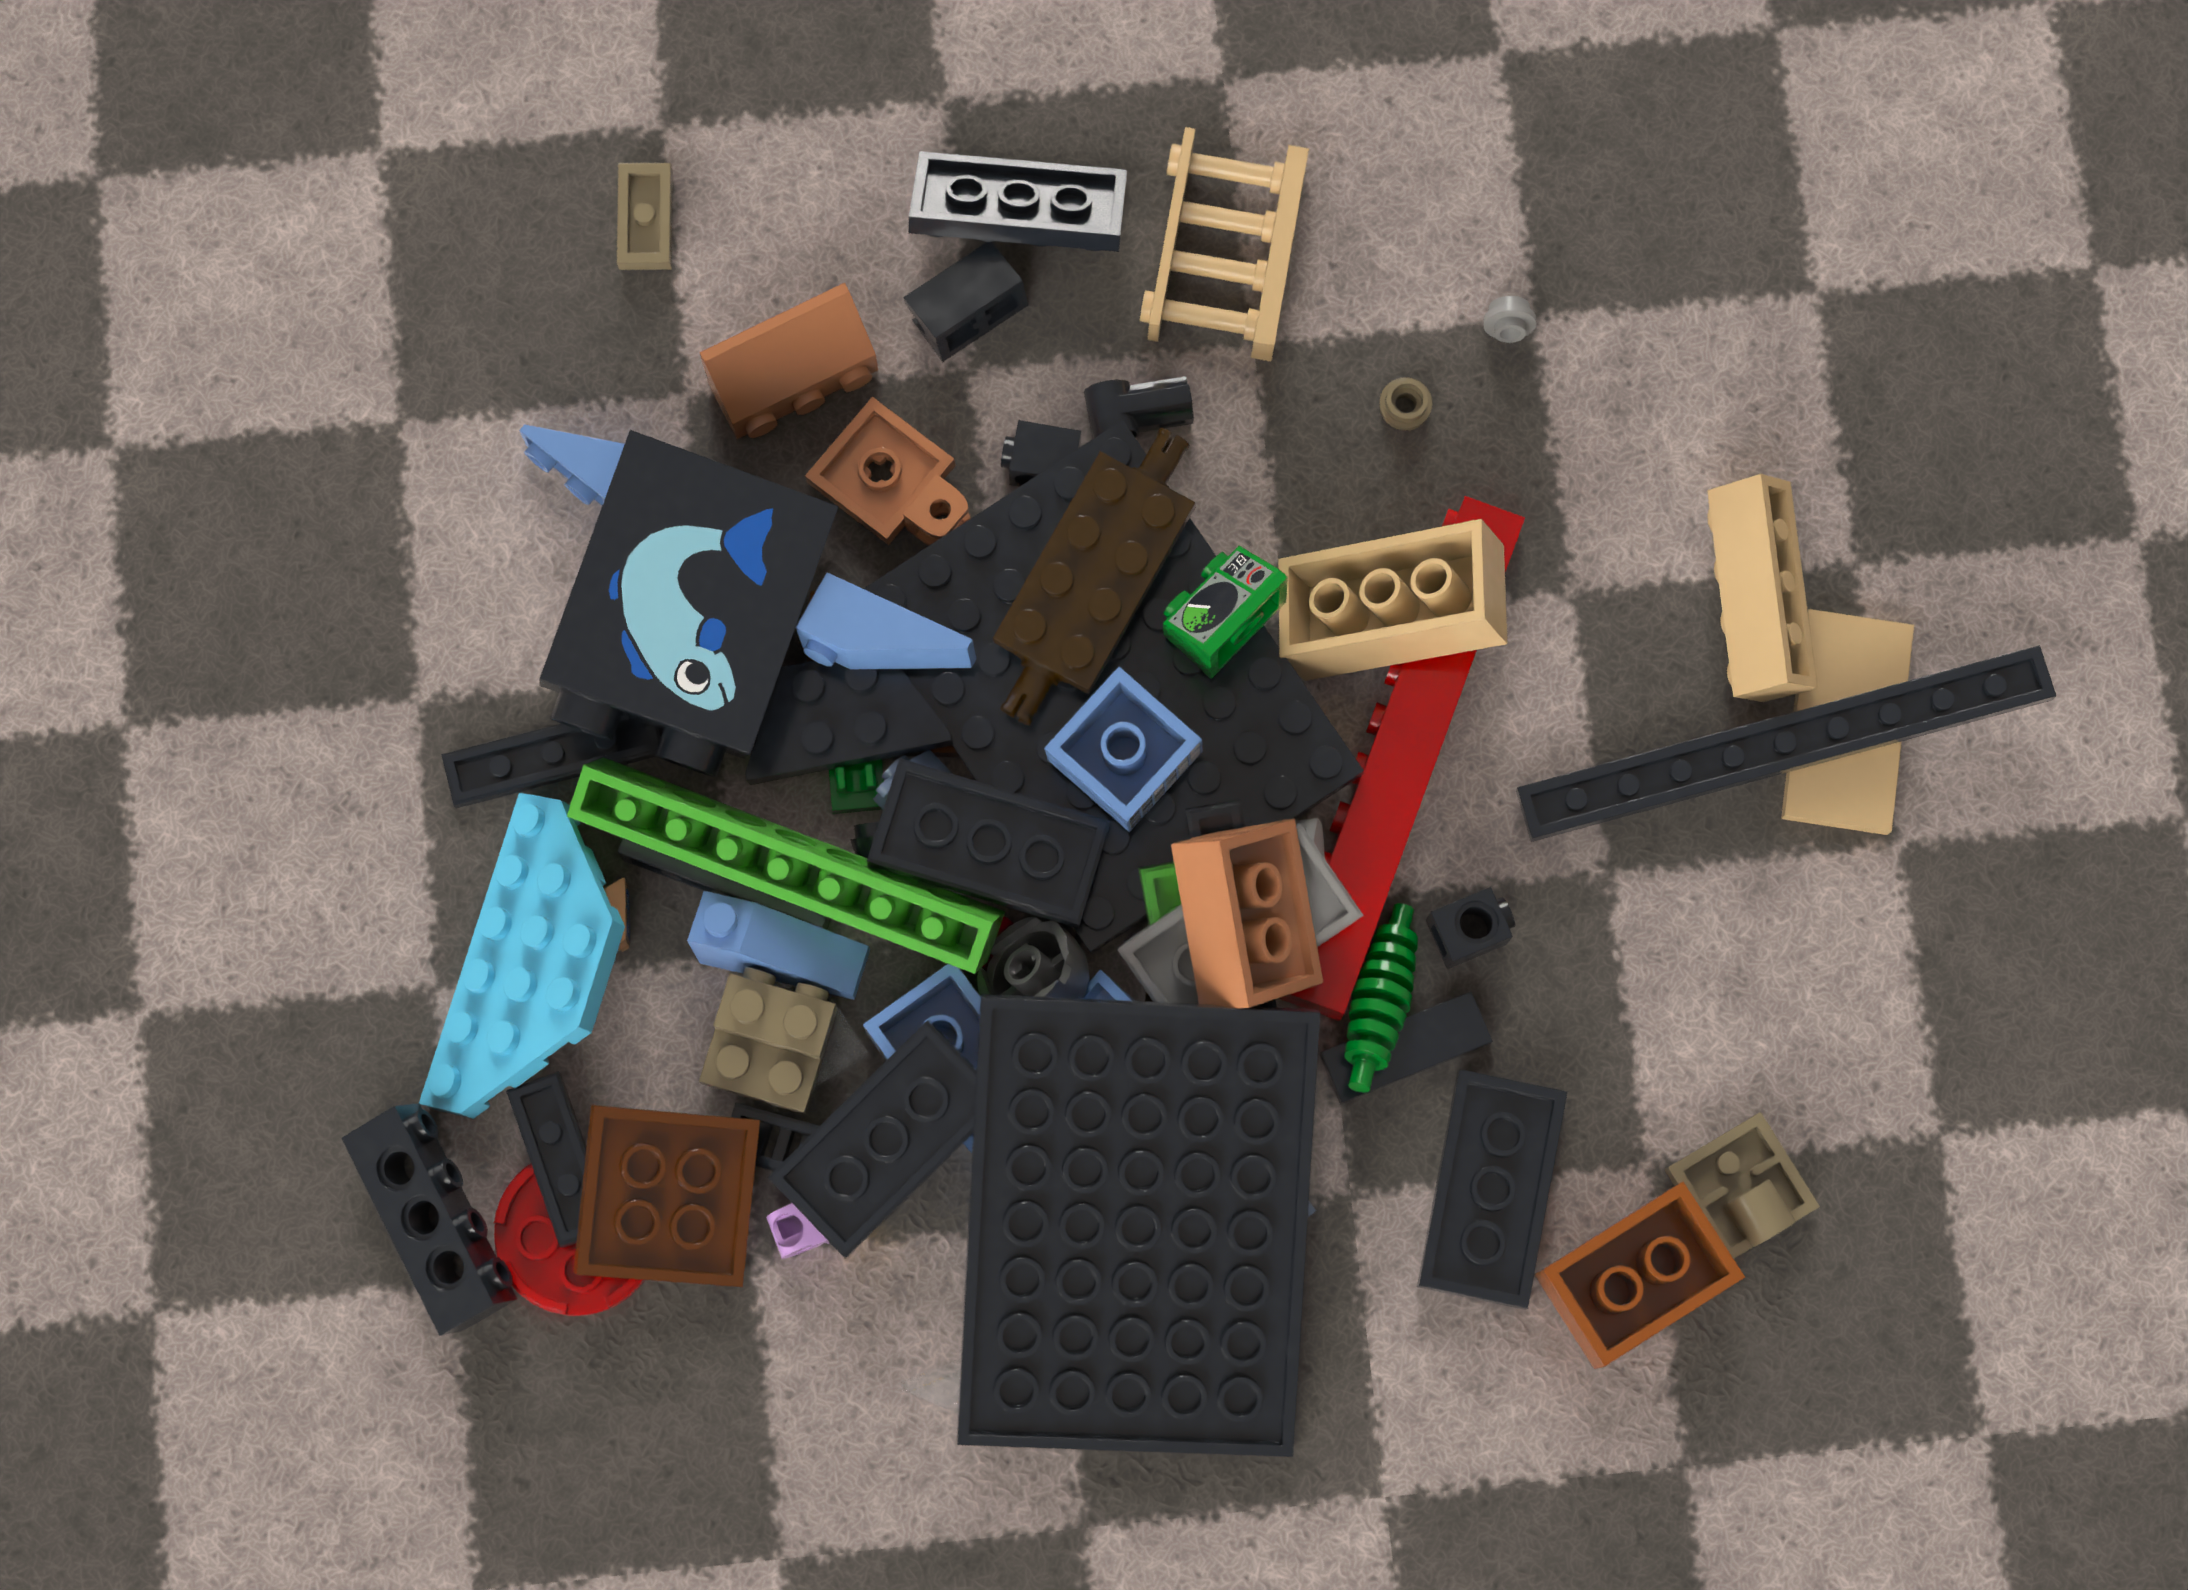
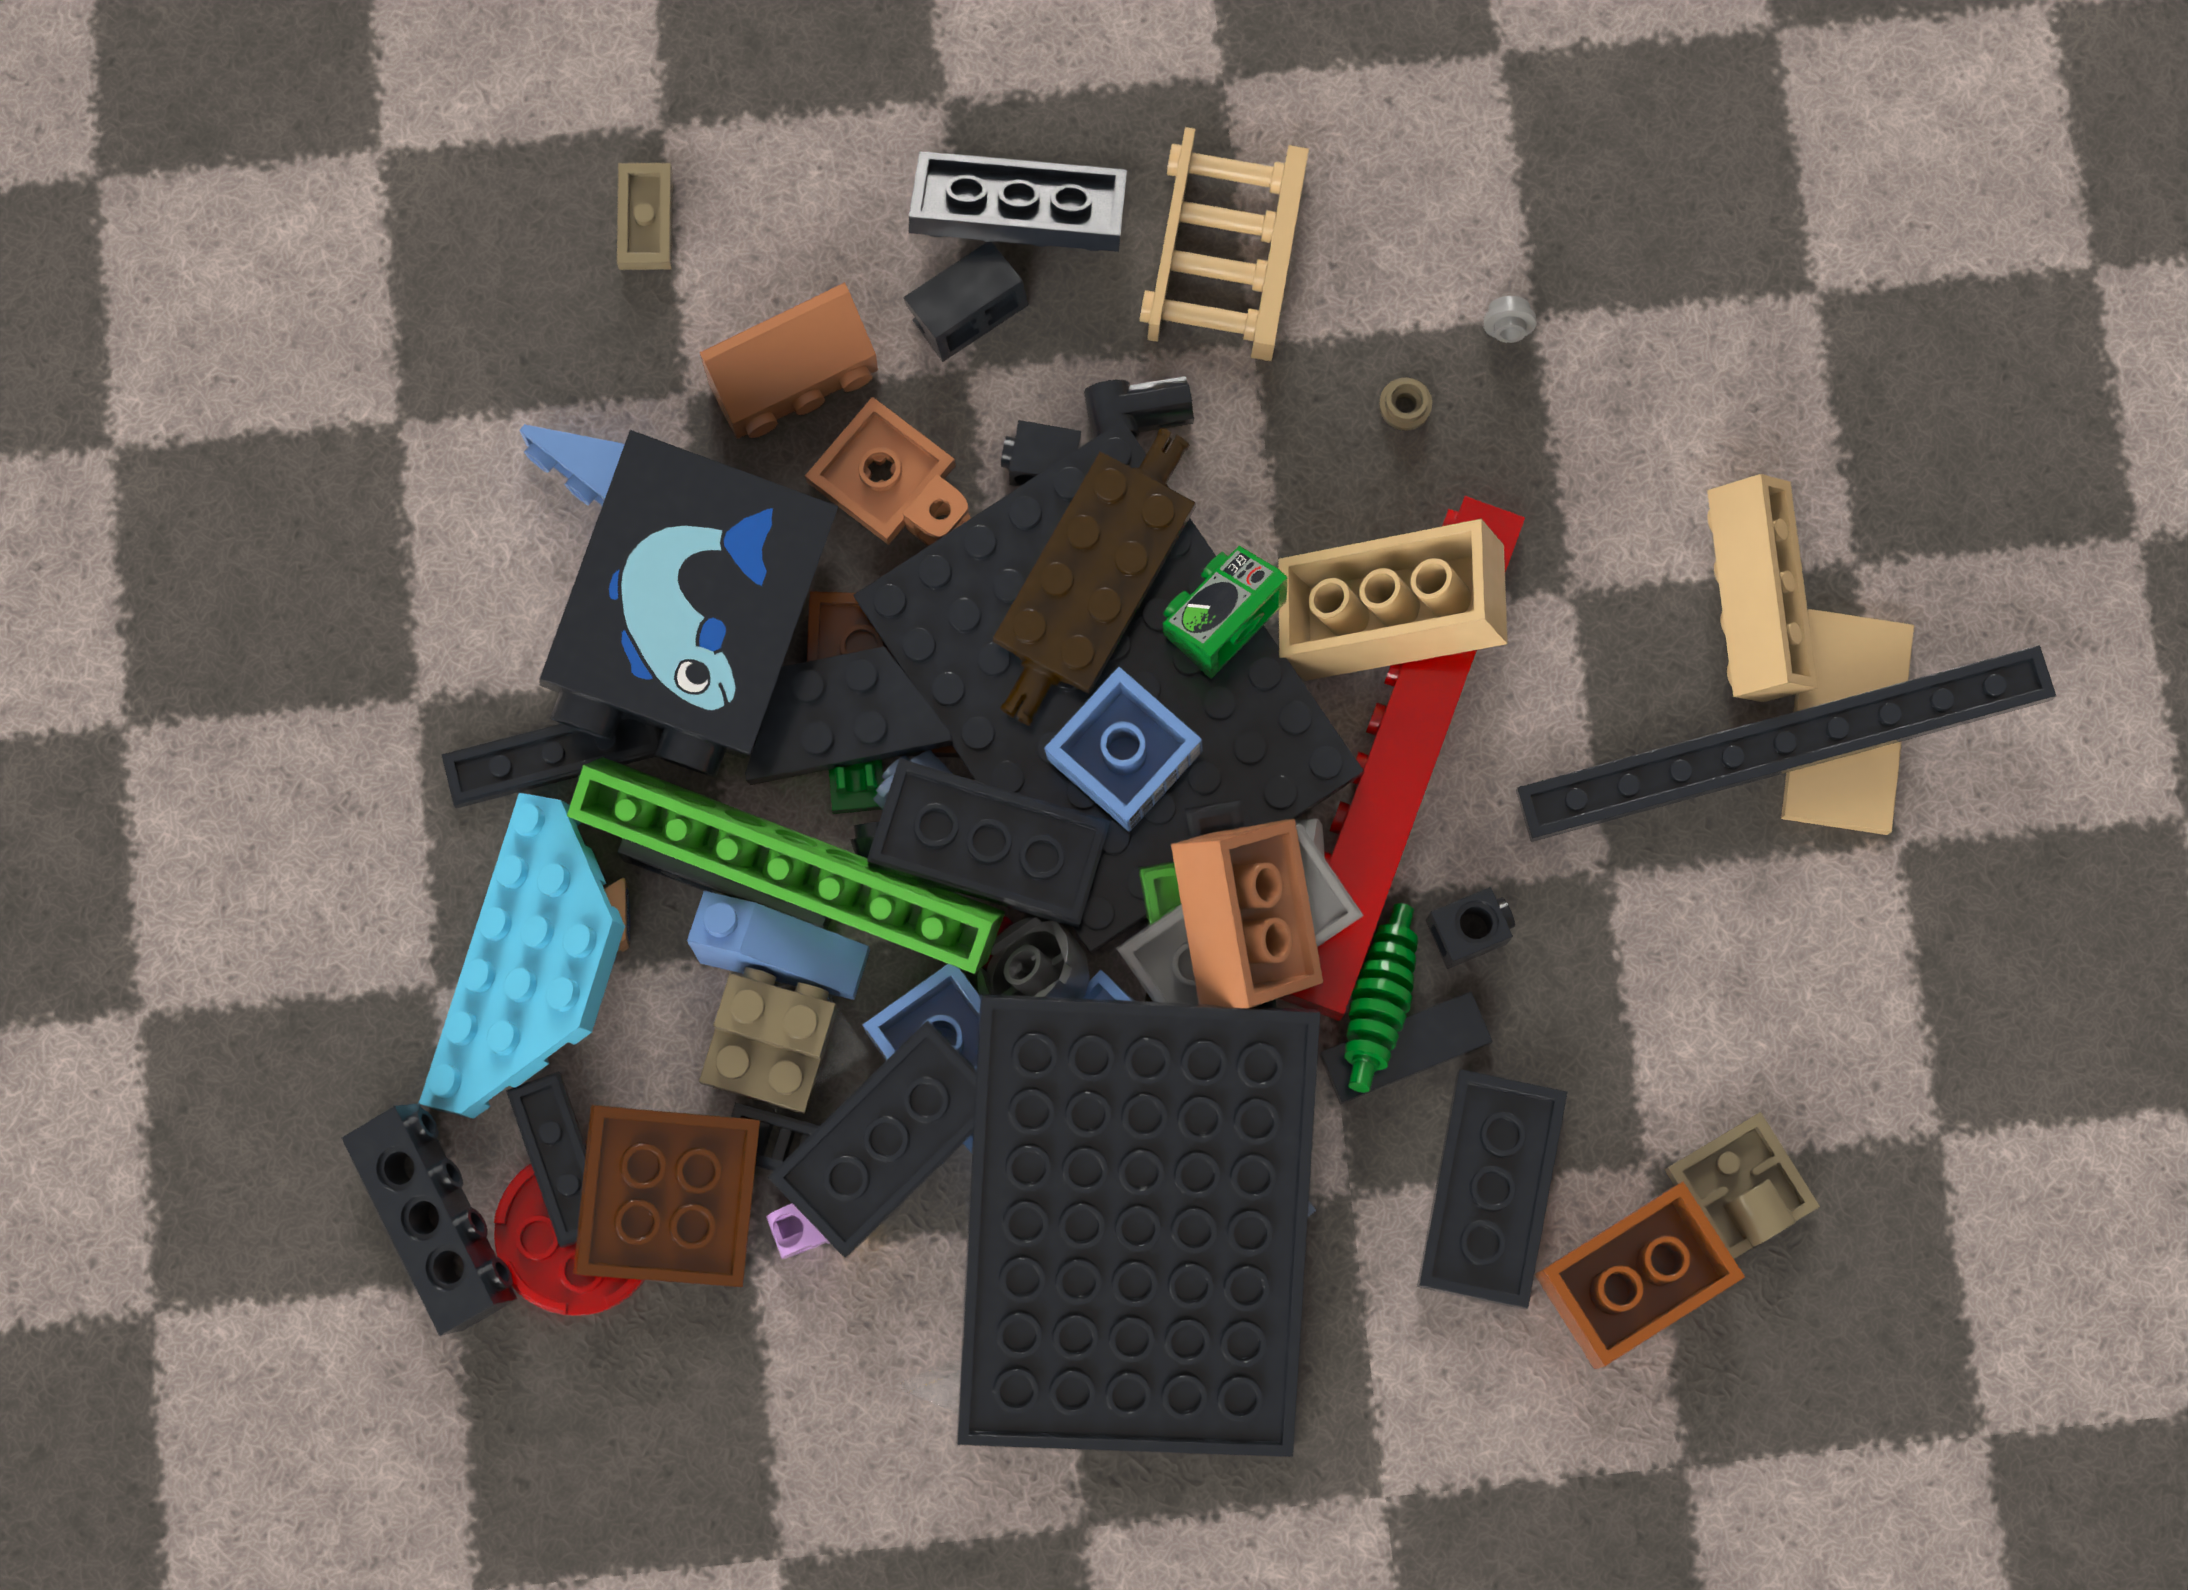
(873, 633): medium blue slope -> none

